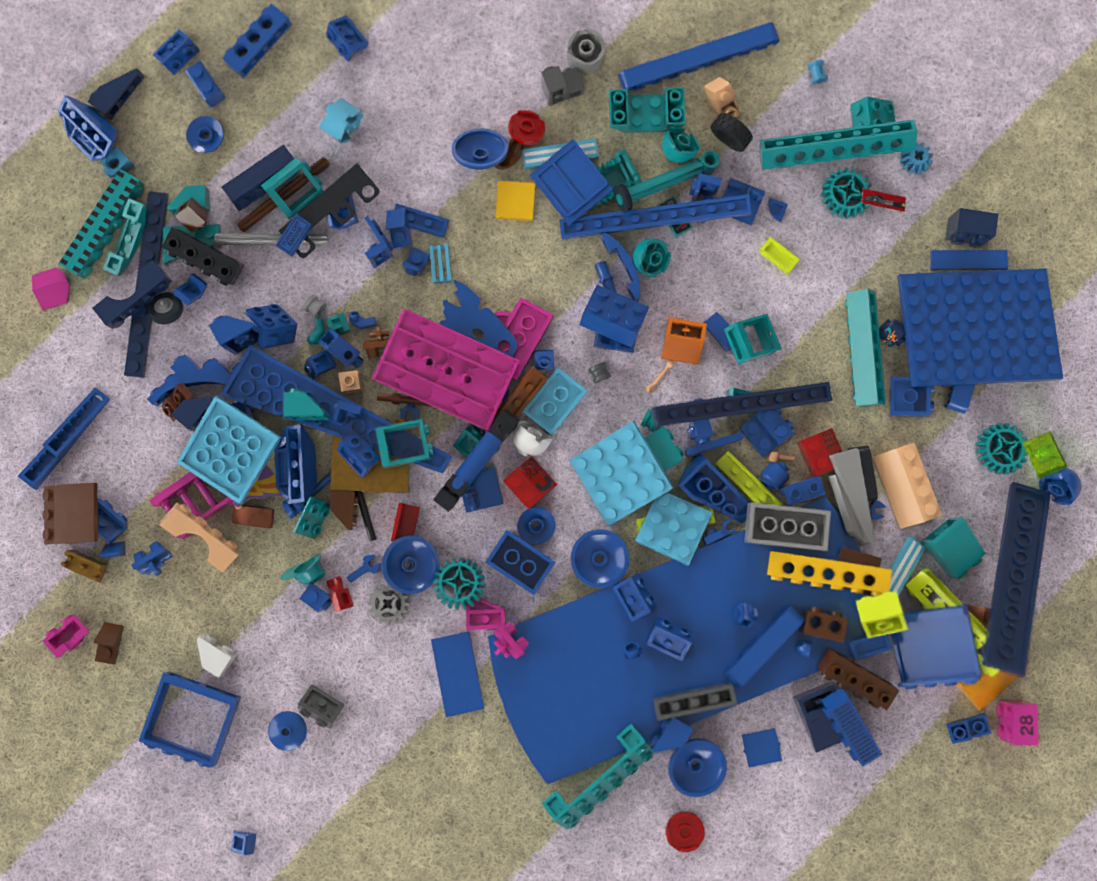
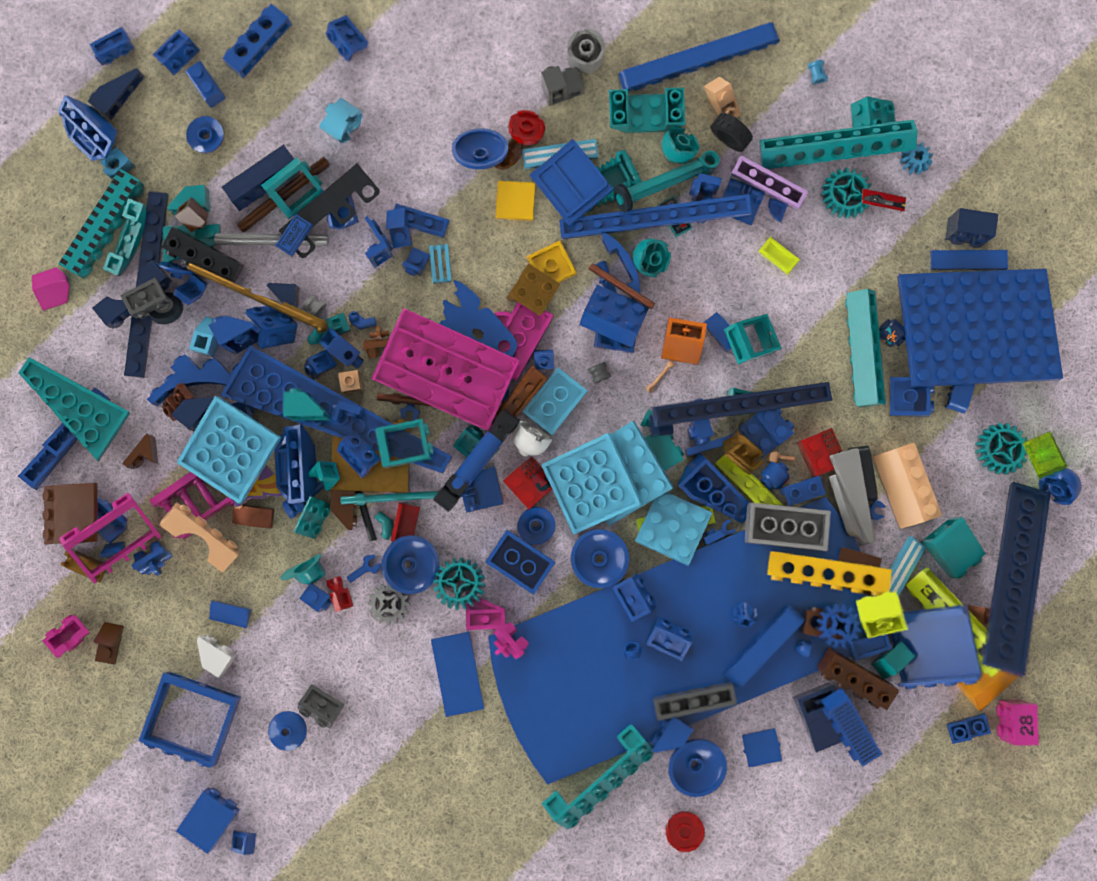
(76, 536): none -> dark pink hinge
(83, 412): none -> teal wing
(112, 46): none -> blue bracket
(144, 448): none -> reddish brown slope
(145, 299): none -> dark grey bracket
(175, 269): none -> blue dish
(203, 340): none -> medium azure slope
(208, 819): none -> blue brick
(229, 613): none -> blue slope
(285, 292): none -> dark blue slope
(294, 312): none -> pearl gold bar
(326, 472): none -> teal panel
(361, 499): none -> teal bar
(387, 525): none -> teal arm
(533, 290): none -> pearl gold bracket
(553, 262): none -> yellow tile
(591, 483): none -> medium azure plate
(622, 286): none -> copper bar
(659, 431): none -> dark blue panel
(743, 452): none -> pearl gold hinge
(769, 182): none -> lavender brick
(846, 621): none -> blue gear
(893, 660): none -> teal slope

